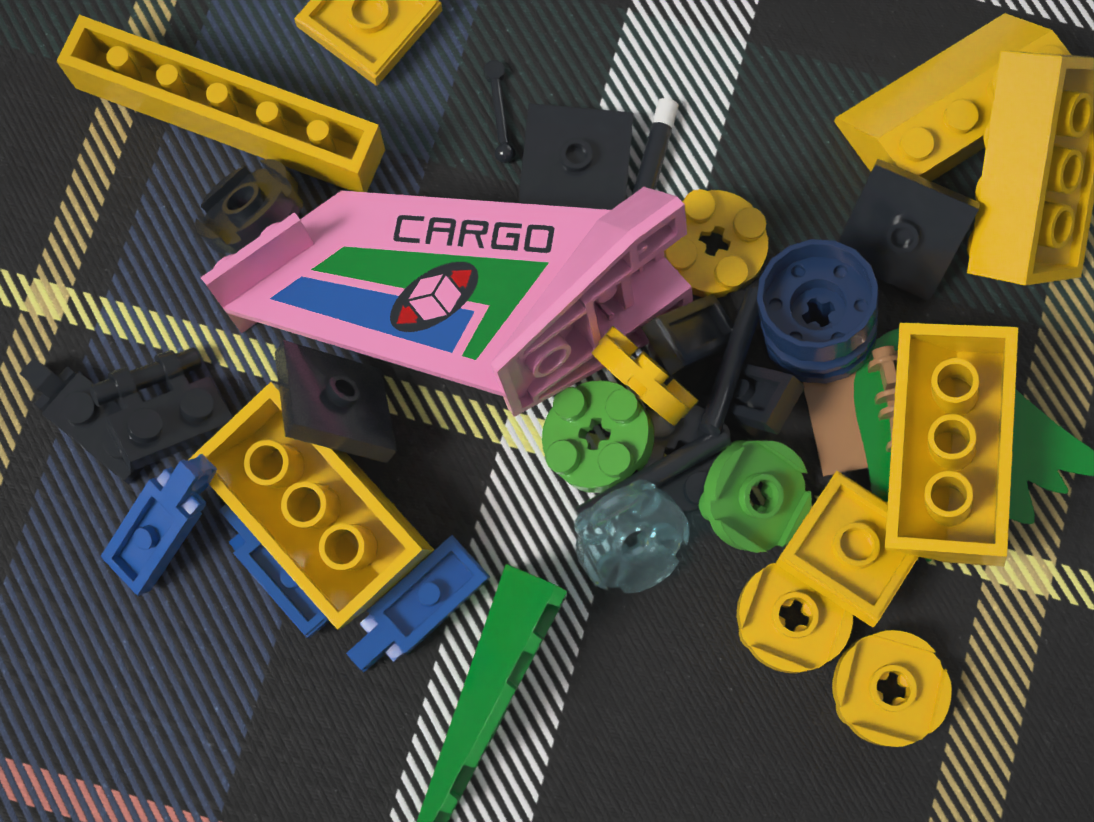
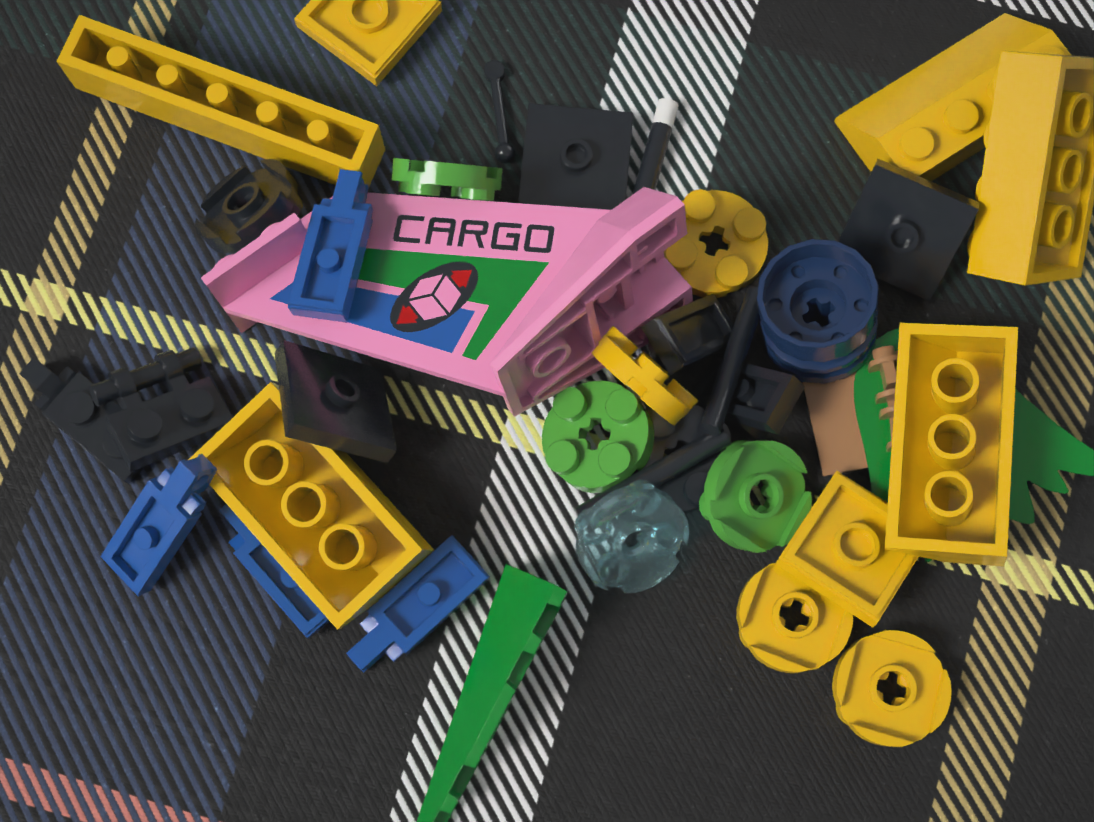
(333, 252): none -> blue hinge
(428, 176): none -> bright green plate

